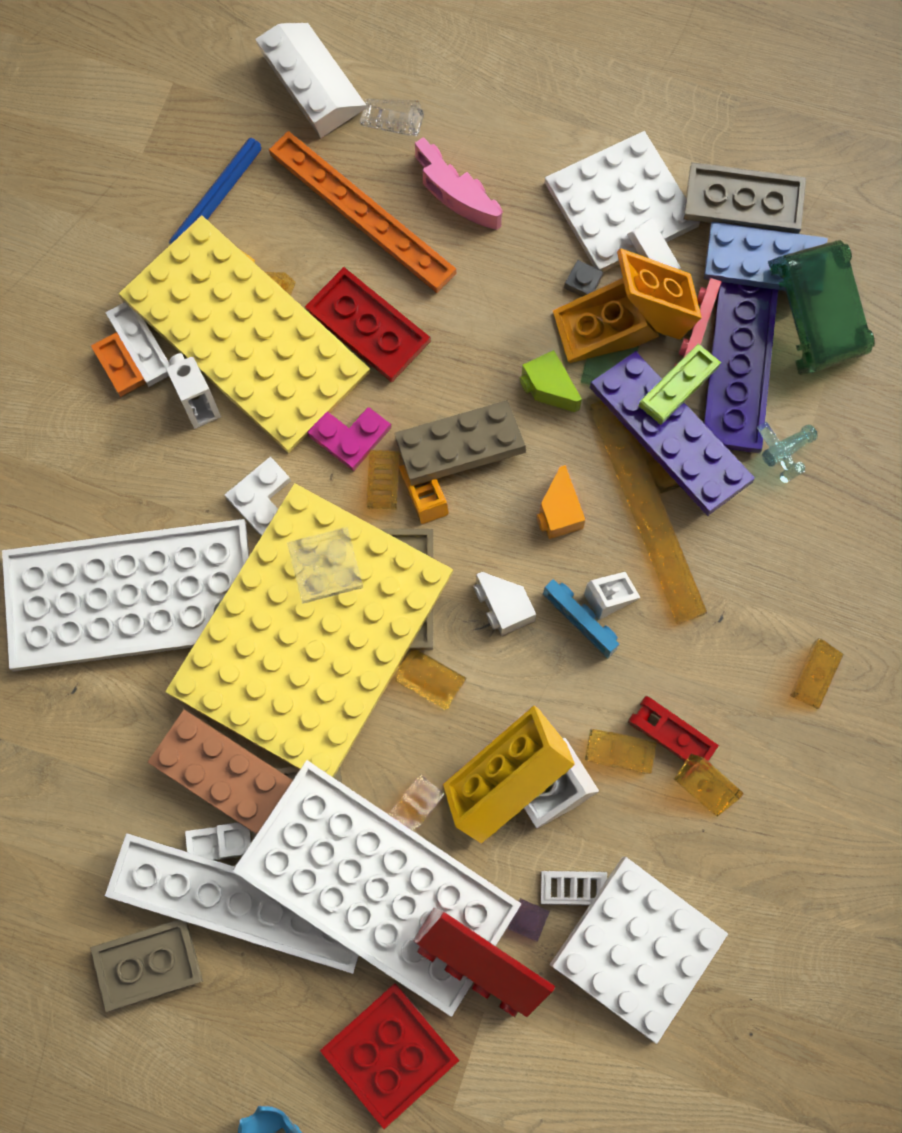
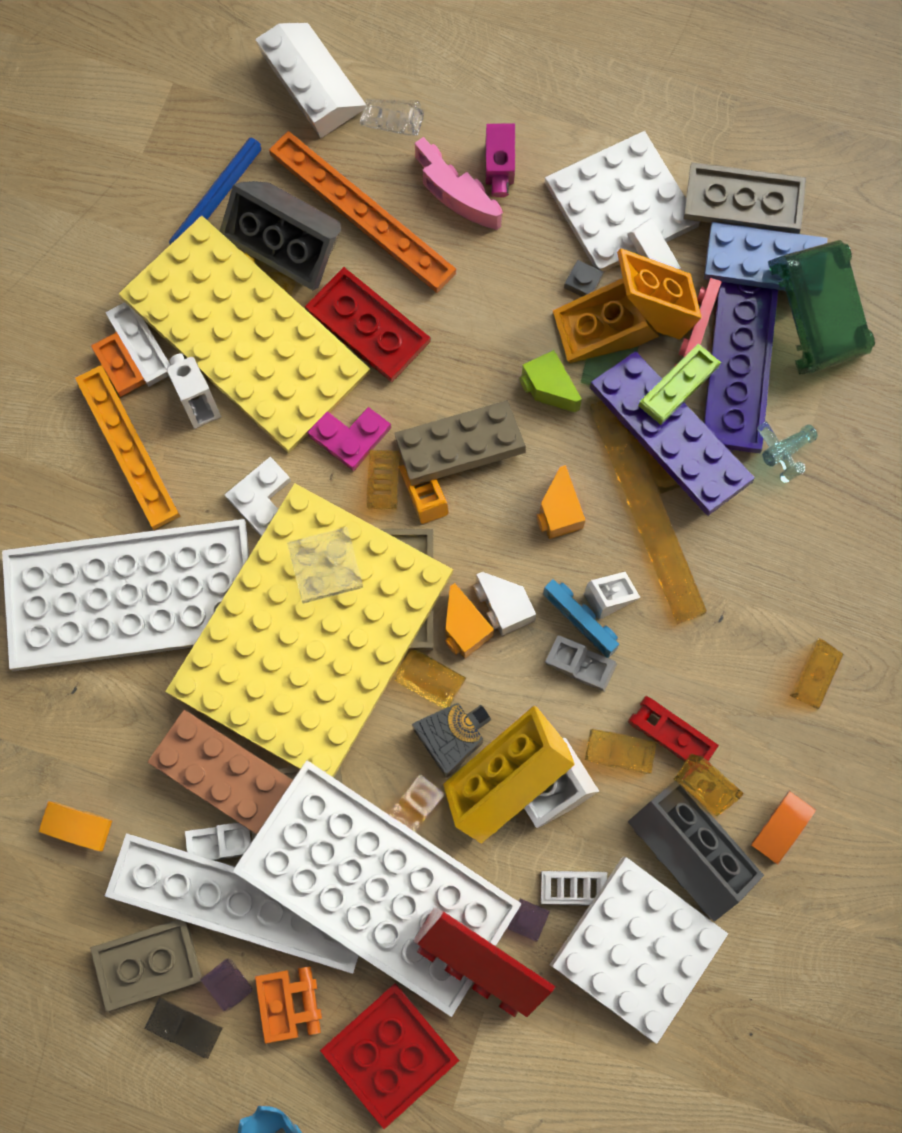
(75, 826): none -> light orange slope
(127, 447): none -> light orange plate
(183, 1028): none -> clear smoke slope
(227, 984): none -> panel
(277, 1004): none -> orange plate
(280, 231): none -> dark grey windscreen
(451, 735): none -> dark grey torso
(465, 625): none -> light orange slope
(500, 157): none -> dark pink torso
(581, 663): none -> light grey slope
(696, 850): none -> dark grey slope
(783, 827): none -> orange slope

